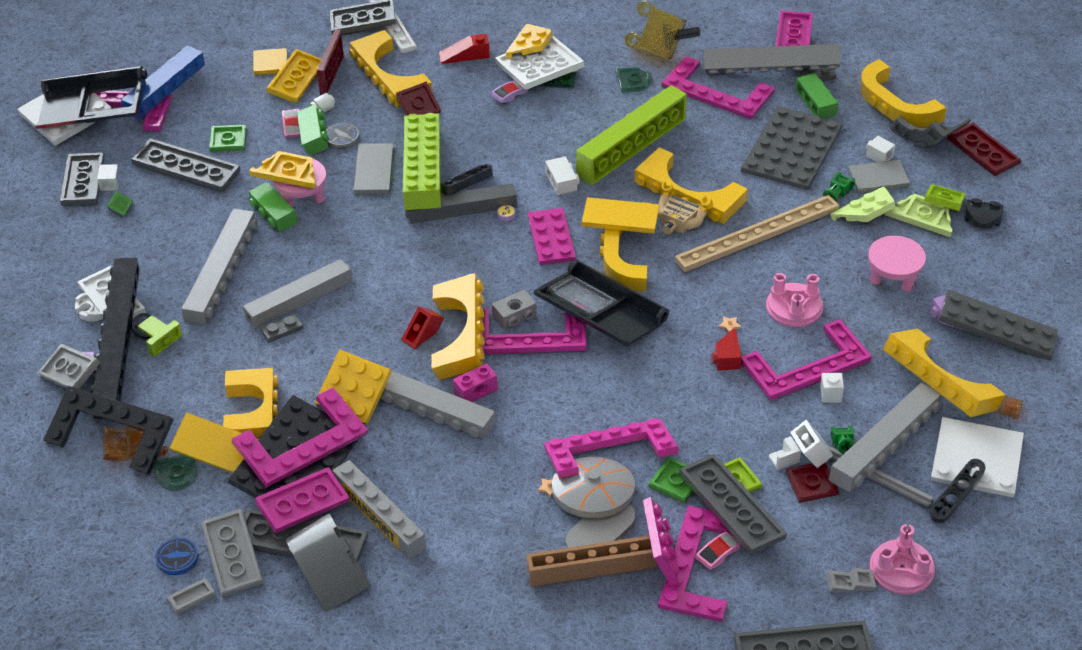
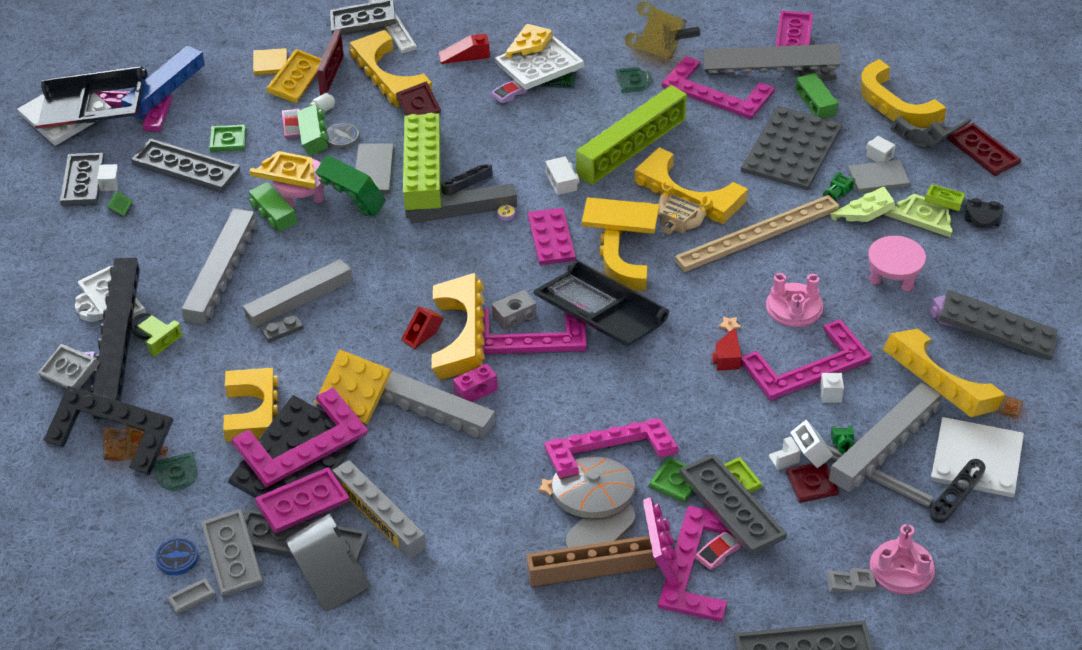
(207, 443): yellow tile -> none
(353, 182): none -> green slope

